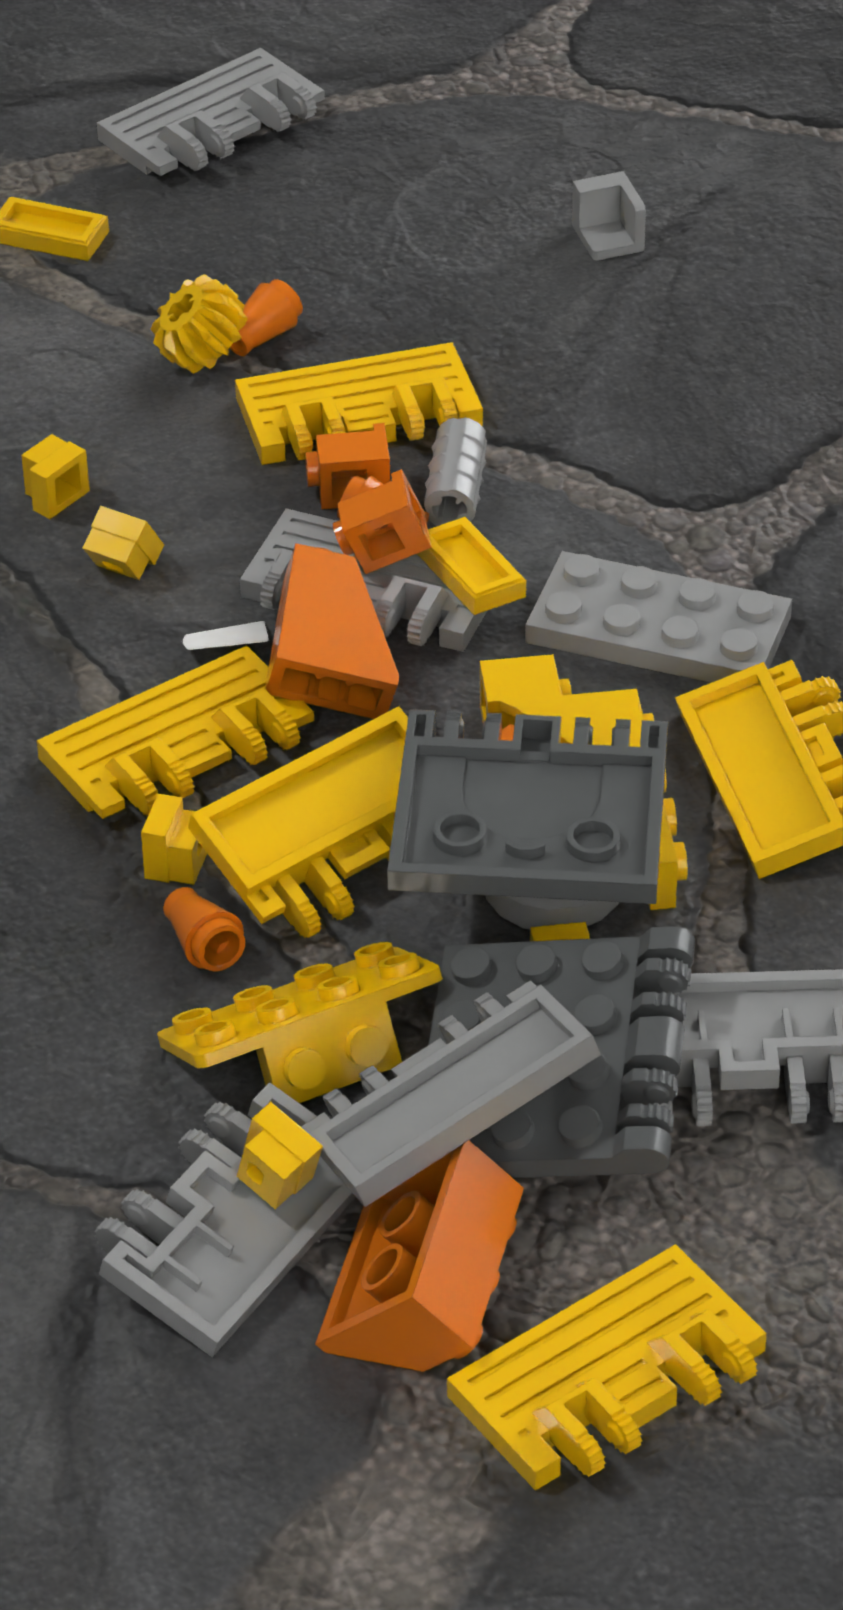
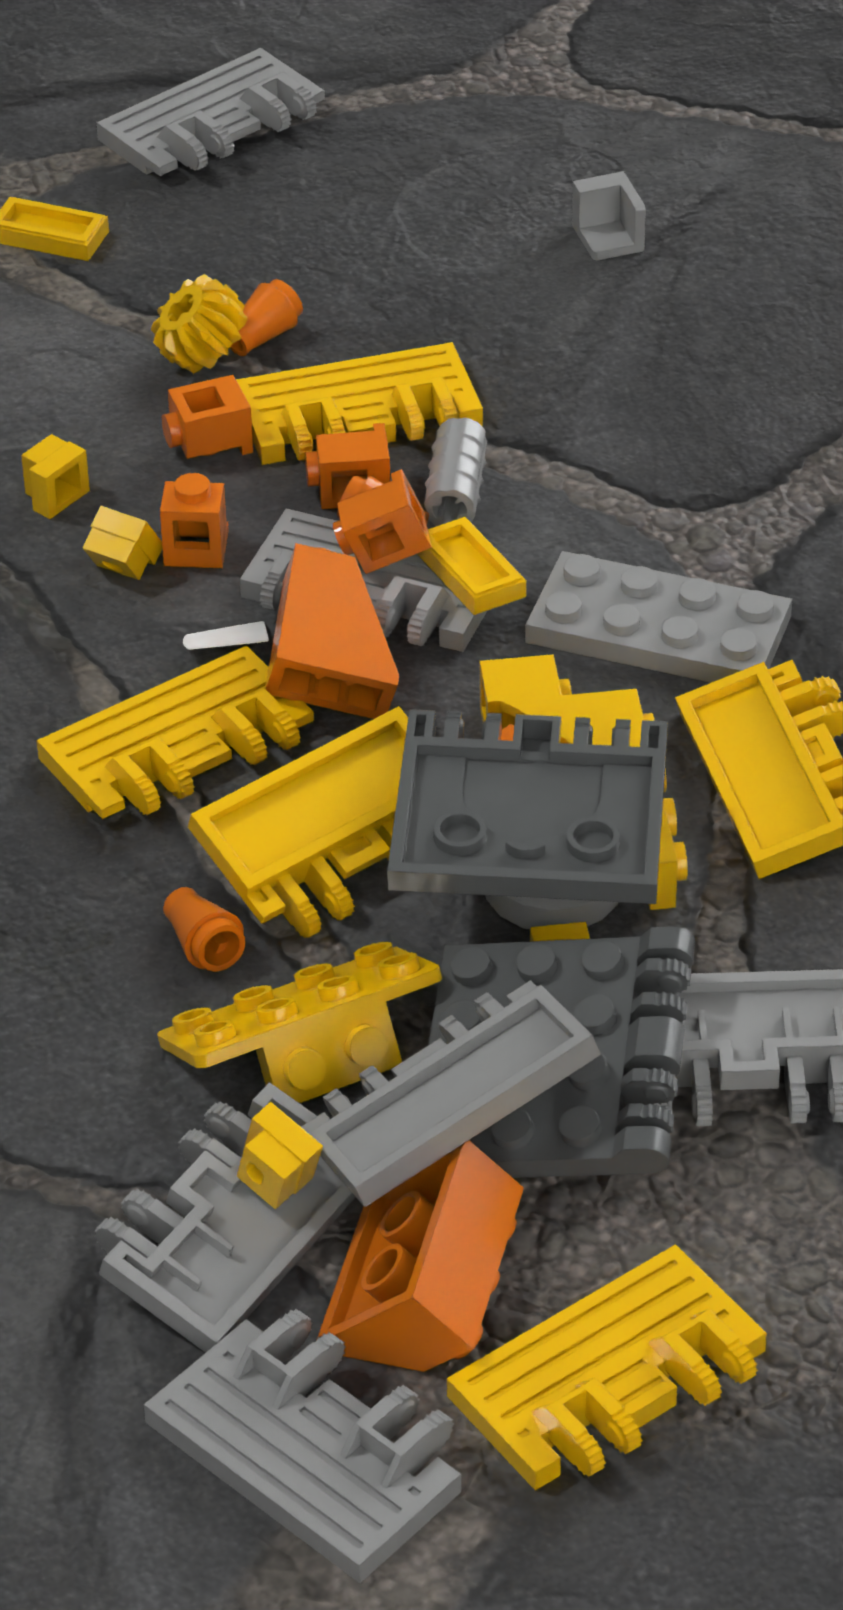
(168, 844): yellow piece -> none
(193, 509): none -> orange brick
(208, 418): none -> orange brick
(310, 1461): none -> light grey hinge

